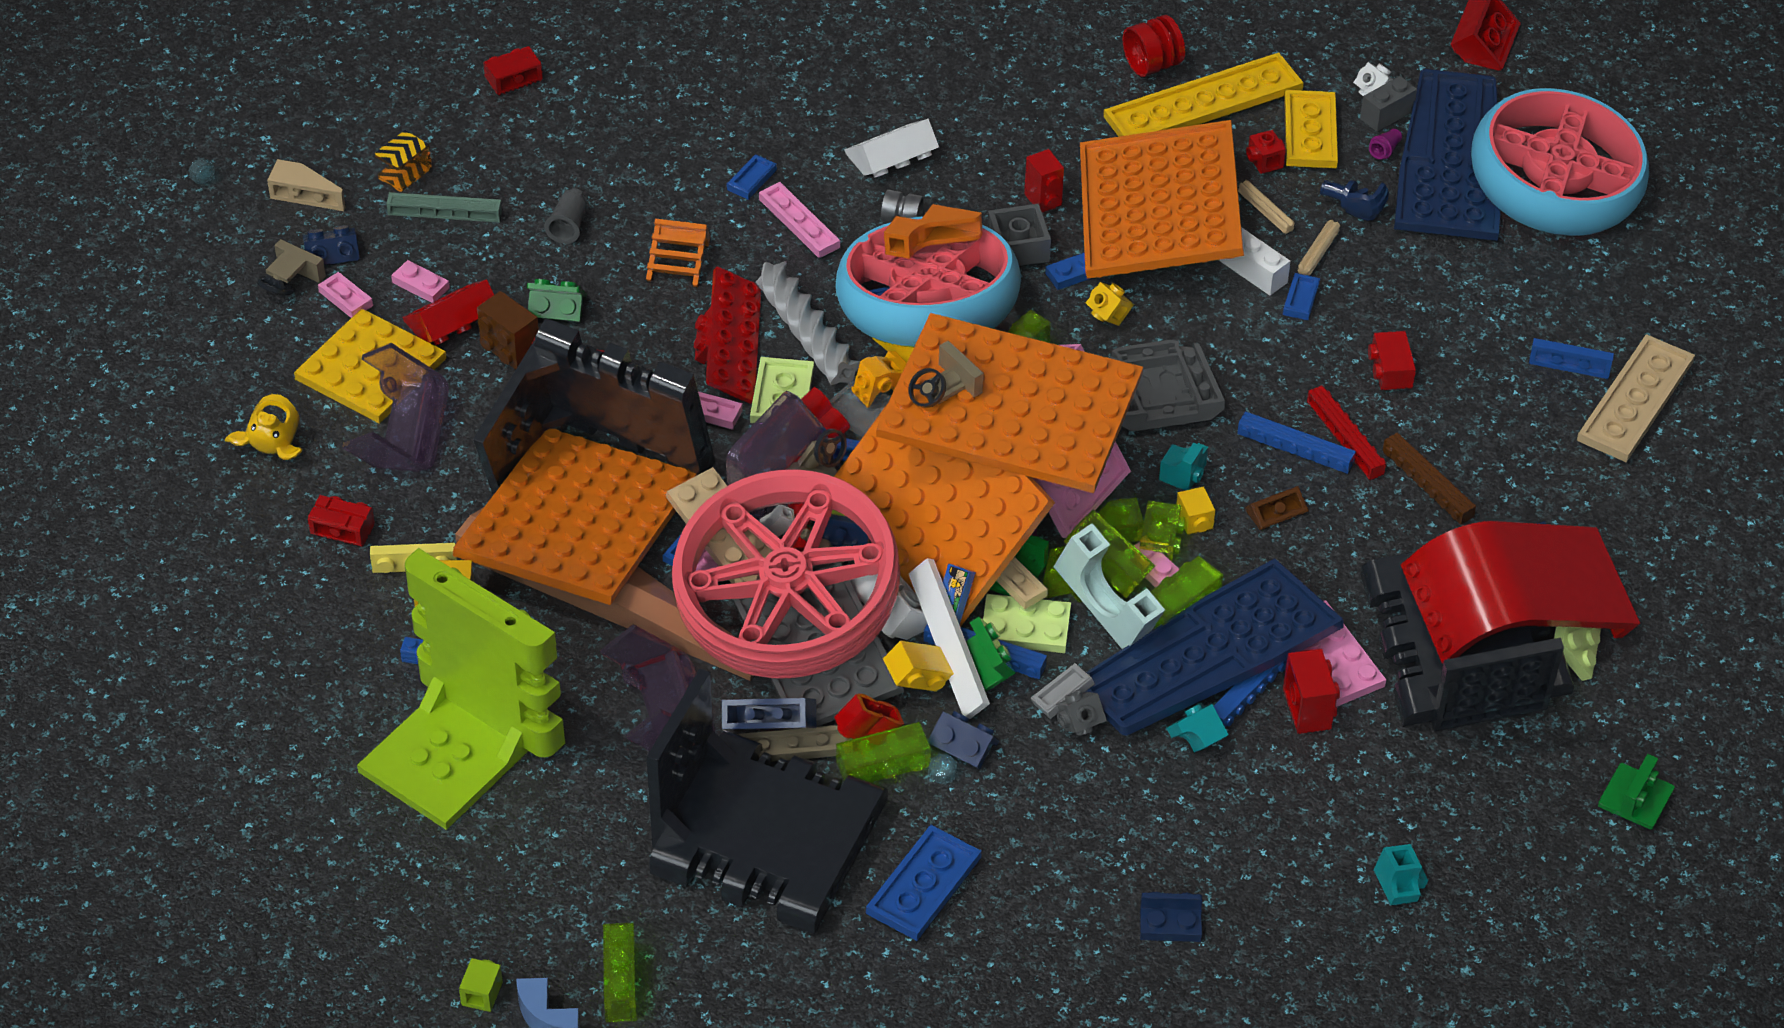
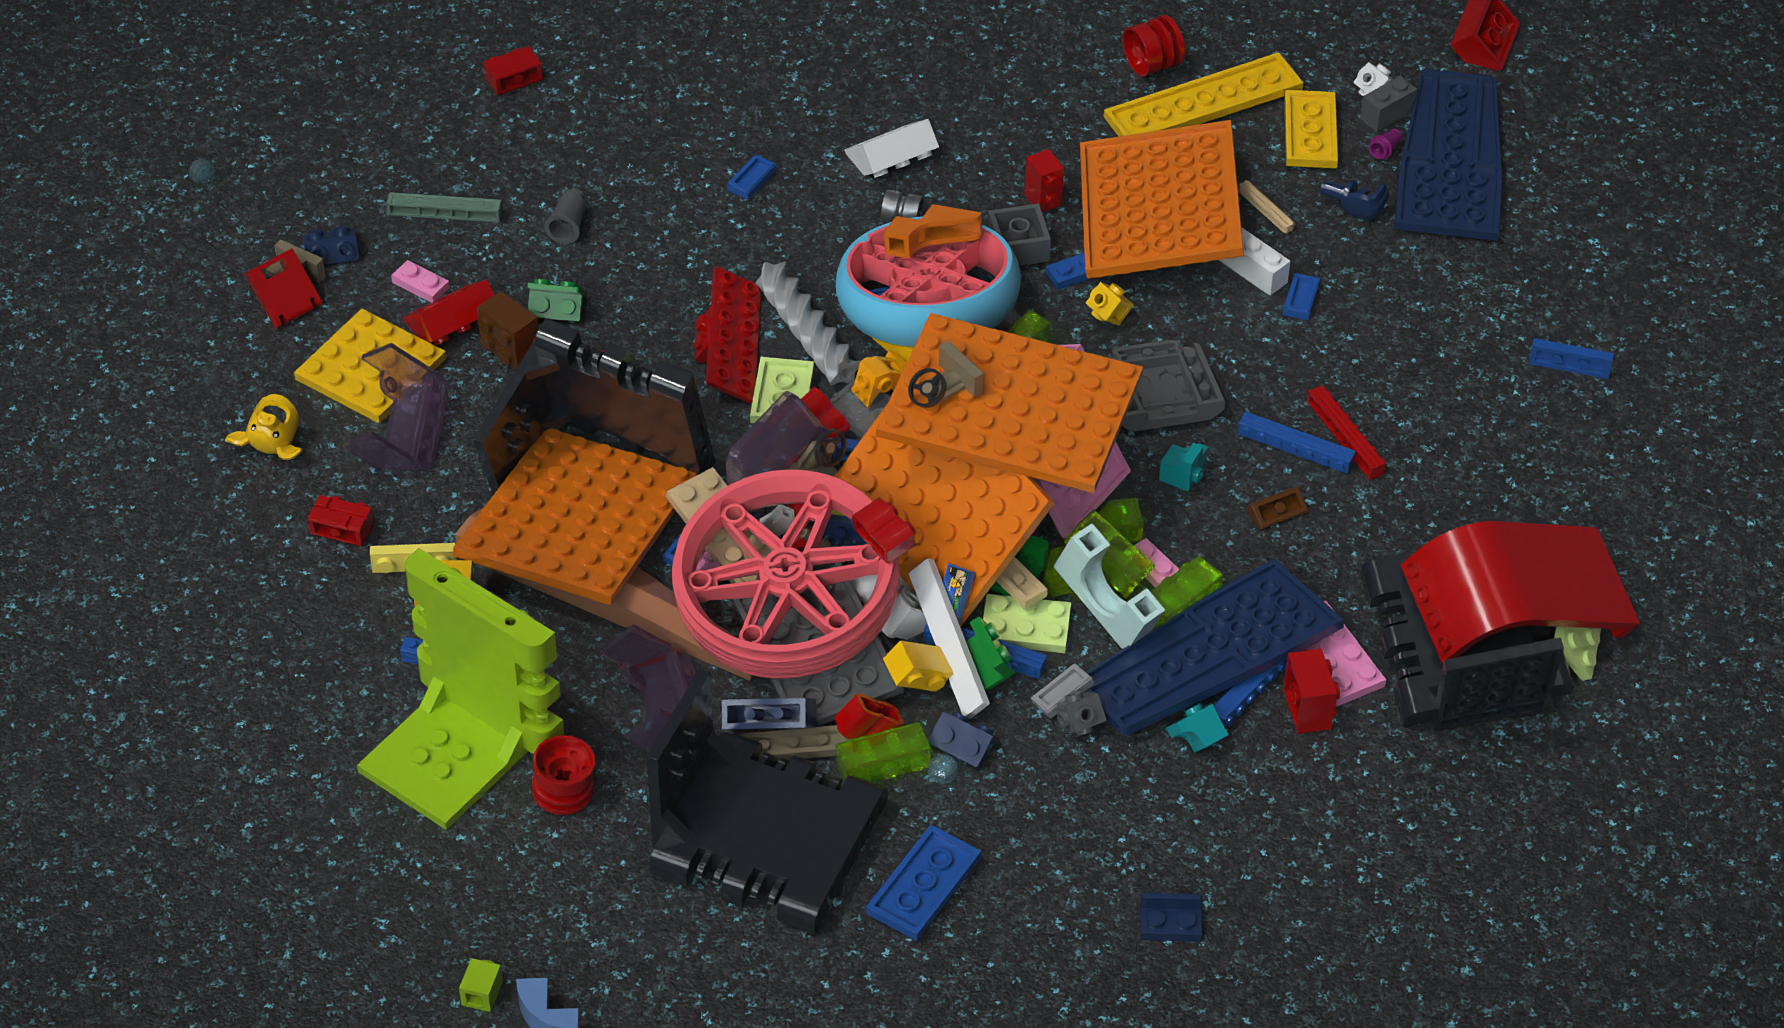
(286, 292): none -> red container
(302, 185): tan slope -> none
(345, 294): bright pink plate -> none
(404, 160): piece -> none
(563, 775): none -> red wheel
(619, 972): clear neon green brick -> none
(682, 234): orange plate -> none
(720, 410): bright pink plate -> none
(799, 219): bright pink plate -> none
(884, 529): none -> red brick
(1161, 528): clear neon green bracket -> none
(1196, 509): yellow brick -> none
(1266, 151): red brick -> none
(1318, 248): tan axle -> none
(1392, 360): red brick -> none
(1400, 874): teal brick -> none
(1429, 478): reddish brown piece -> none
(1560, 161): coral wheel -> none
(1635, 398): tan plate -> none
(1637, 793): green bracket -> none

